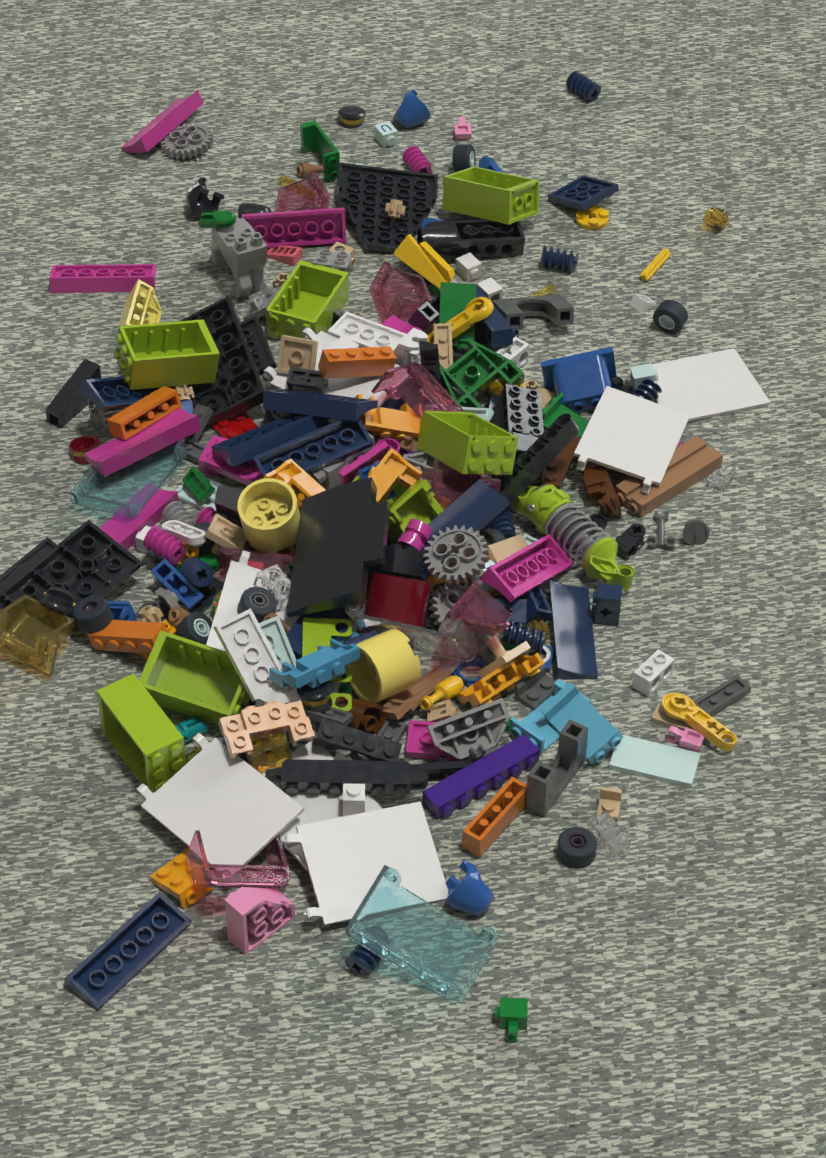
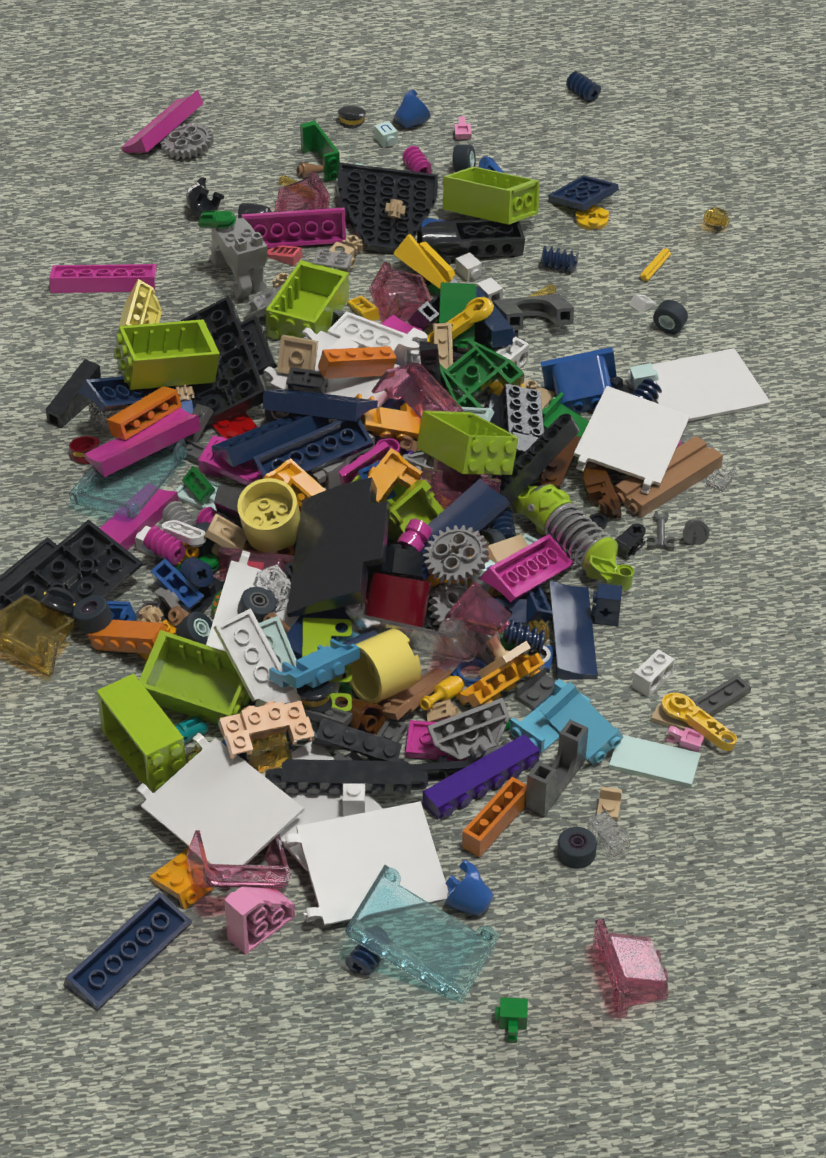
(354, 242): none -> tan gear
(366, 310): none -> yellow slope
(632, 968): none -> clear pink windscreen

